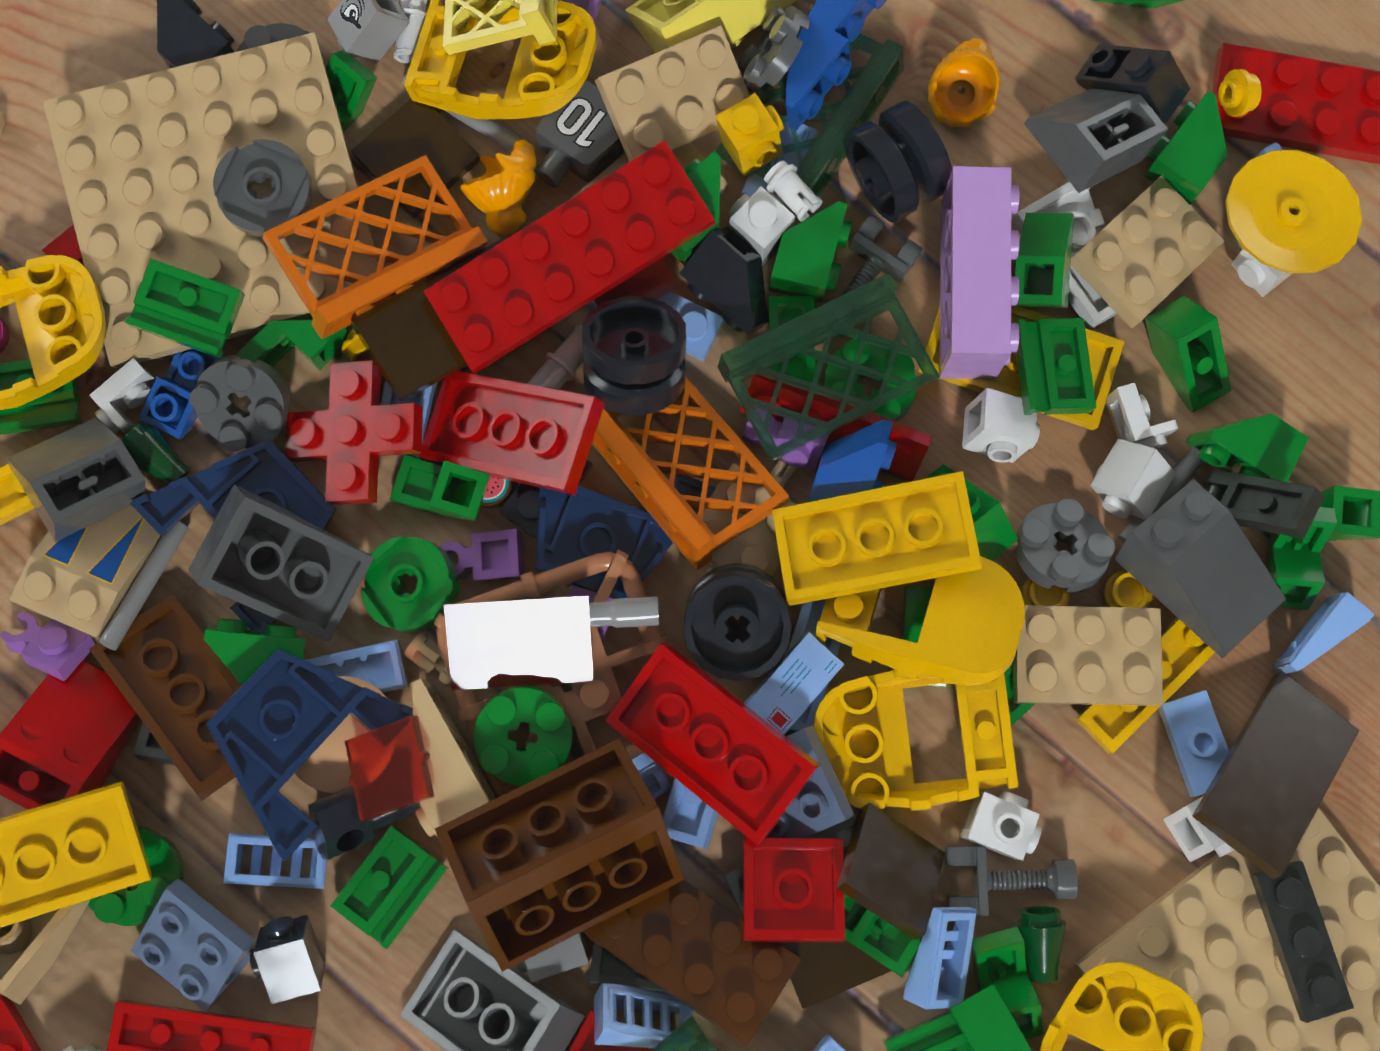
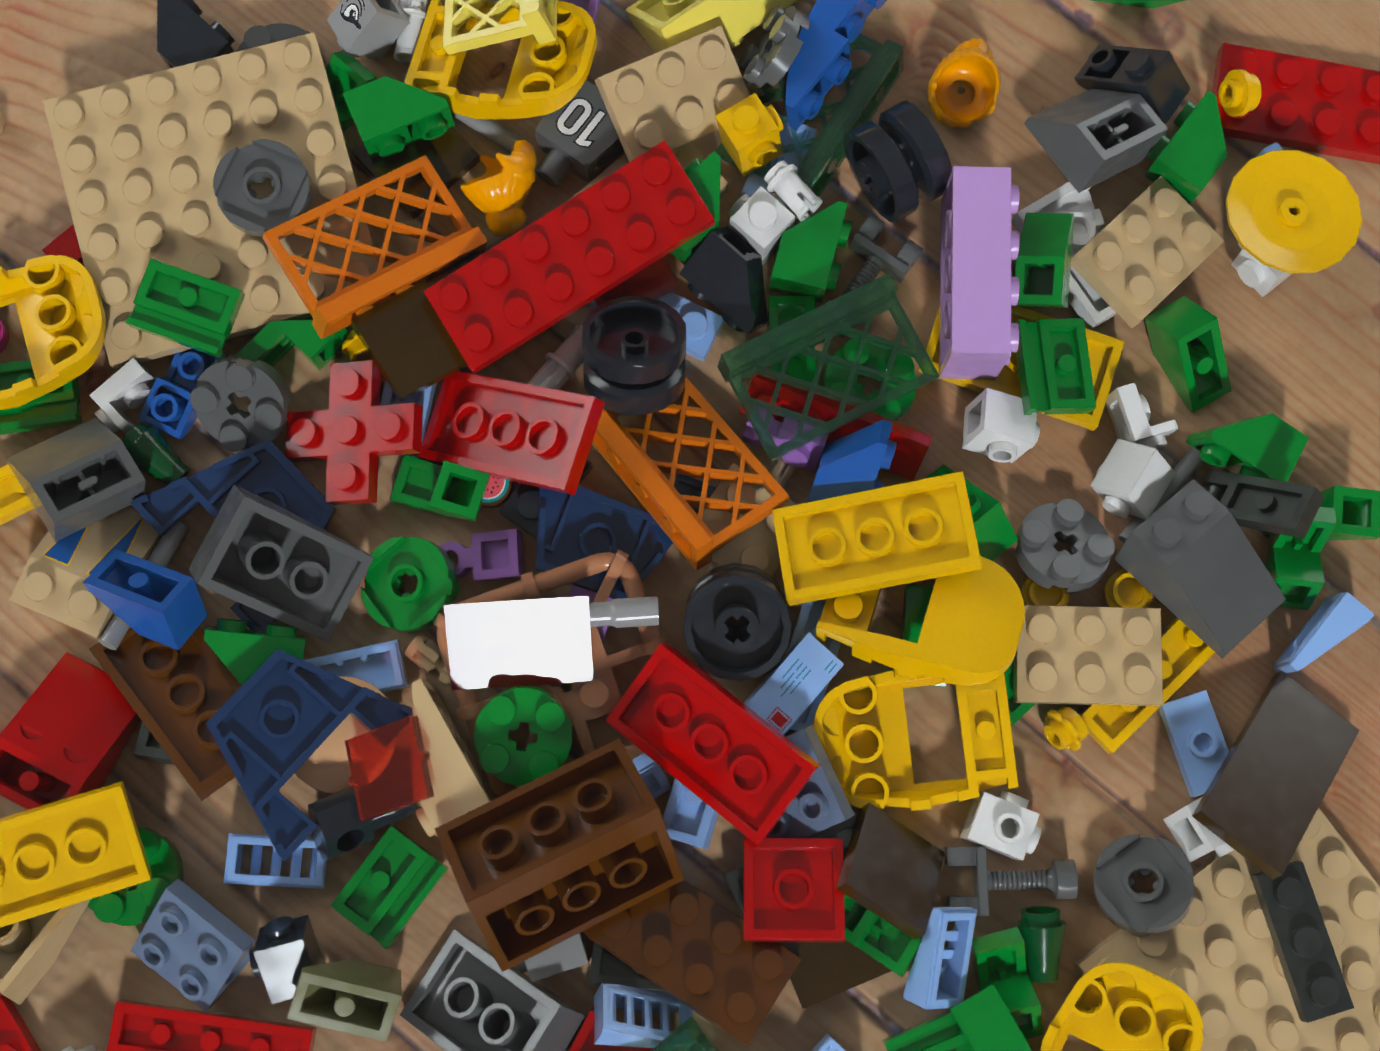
(51, 649): medium lavender plate -> none
(148, 597): none -> blue slope
(348, 997): none -> olive slope
(396, 115): none -> green slope
(1065, 728): none -> yellow plate
(1141, 912): none -> dark grey plate

